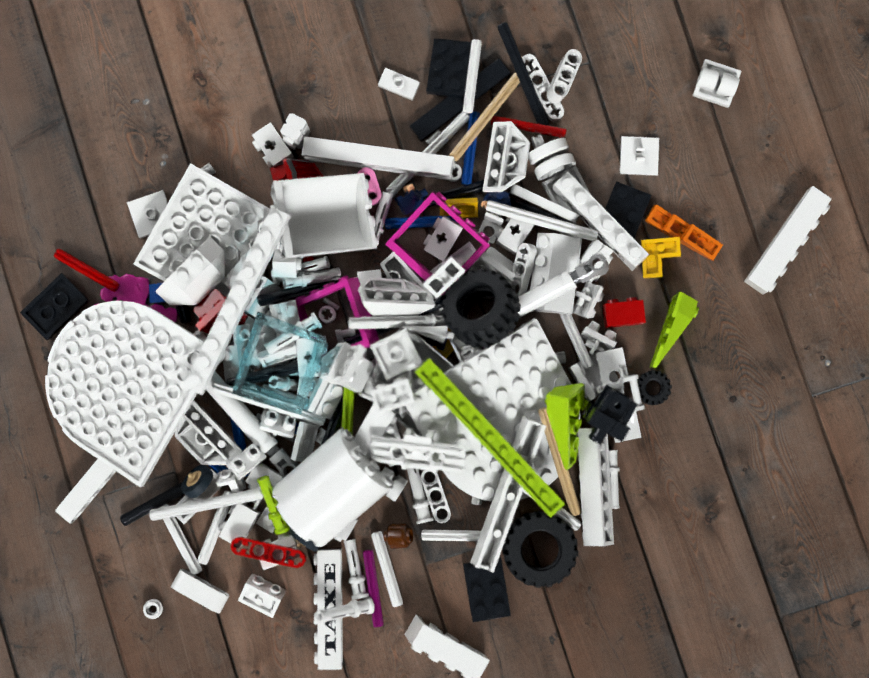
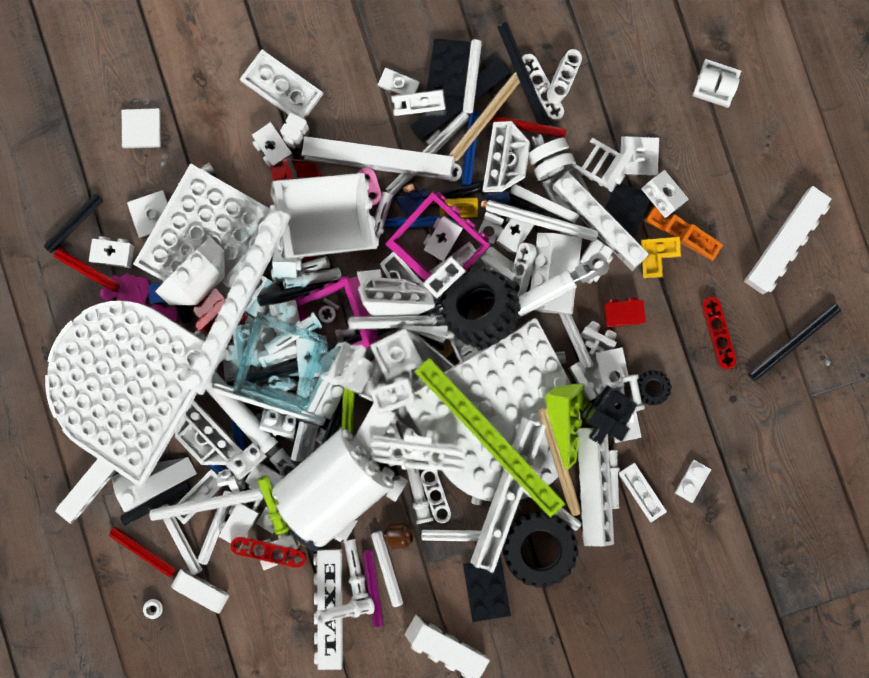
(54, 306): black plate -> none
(73, 223): none -> black axle
(100, 252): none -> white brick
(141, 128): none -> white tile
(142, 552): none -> red axle
(163, 477): none -> white wedge
(197, 481): black wheel -> none
(262, 595): white bracket -> none
(281, 85): none -> white plate
(419, 102): none -> white plate
(587, 300): white hips -> none
(616, 170): none -> white plate
(642, 492): none -> white plate
(664, 193): none -> white brick
(678, 317): lime wedge -> none
(692, 481): none -> white plate
(716, 333): none -> red beam
(794, 342): none -> black axle

